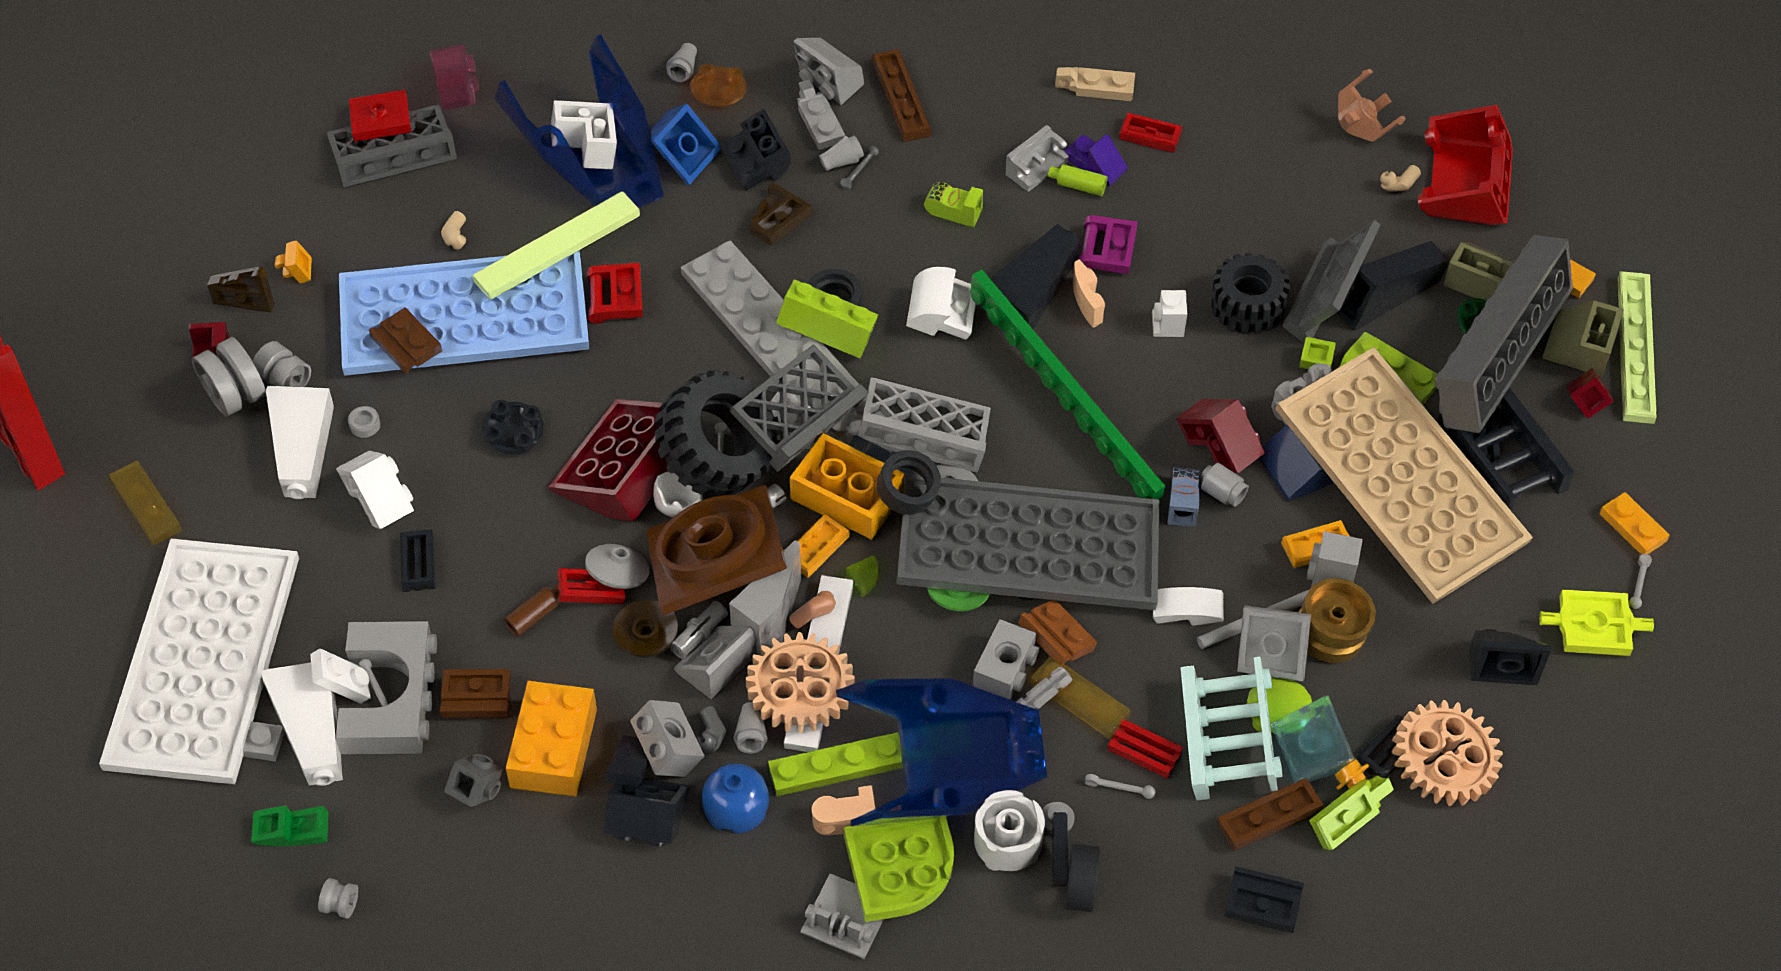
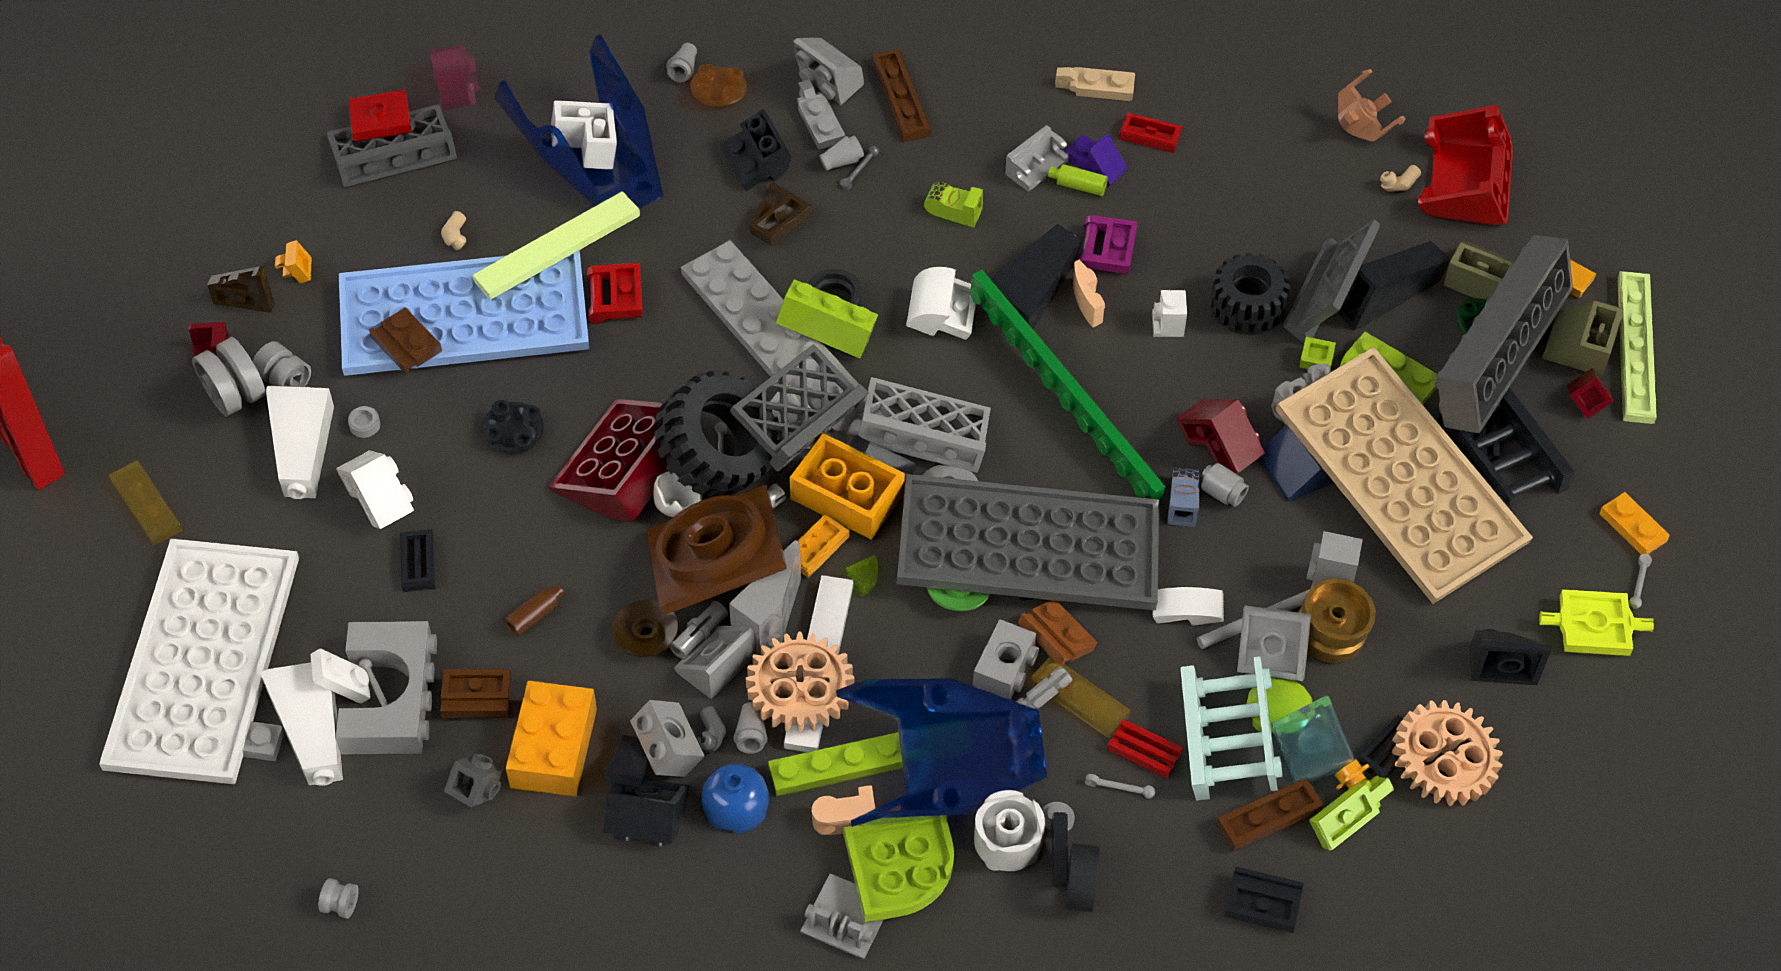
(290, 828): green slope -> none
(586, 592): red tile -> none
(617, 566): light grey dish -> none
(684, 142): blue slope -> none
(814, 608): nougat arm -> none
(924, 467): black tyre -> none
(1300, 545): light orange plate -> none

